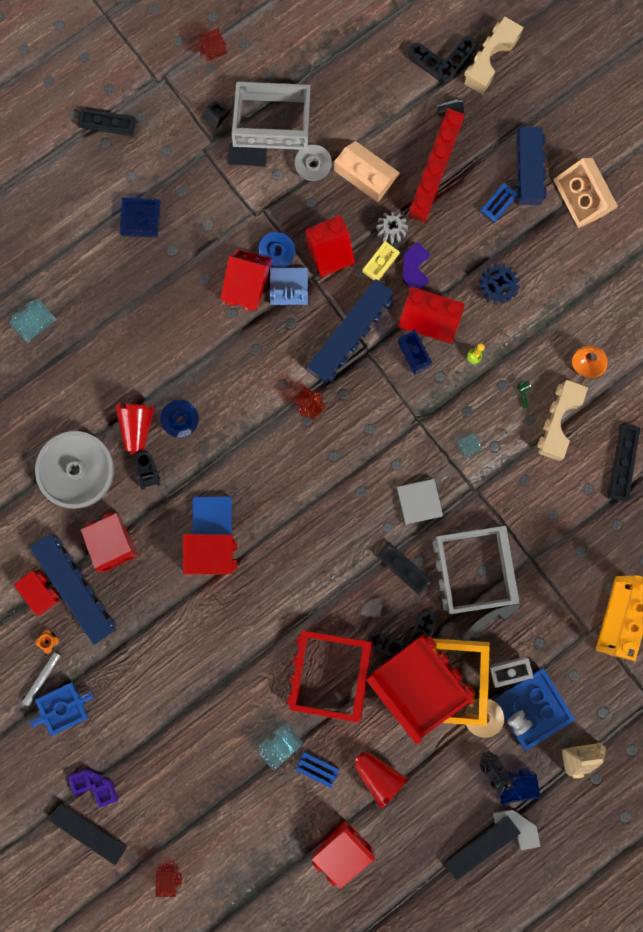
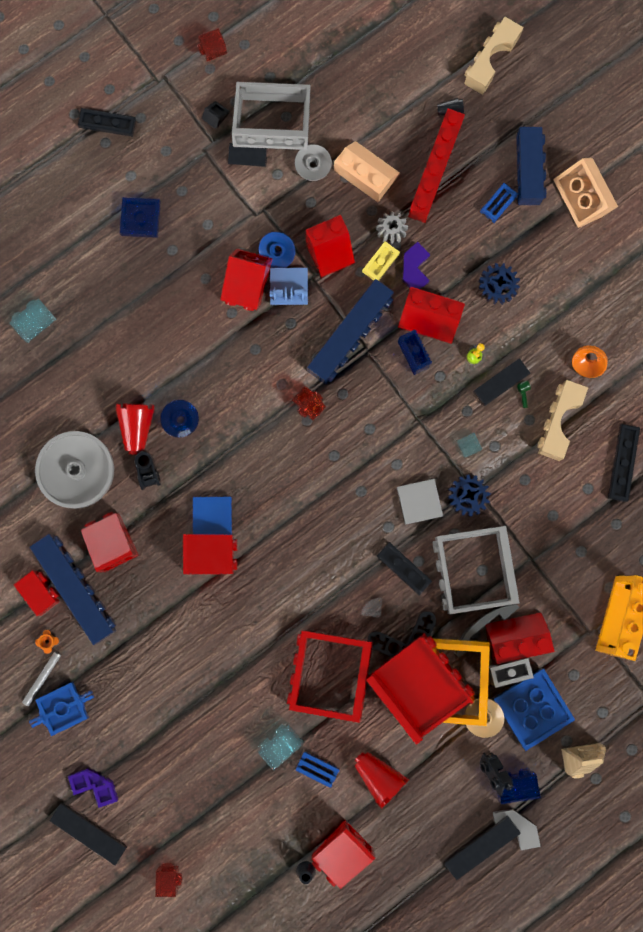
(305, 868): none -> black cone
(441, 65): black beam -> none
(473, 503): none -> dark blue gear
(501, 382): none -> black tile
(519, 638): none -> red slope
(519, 722): light grey wheel -> none

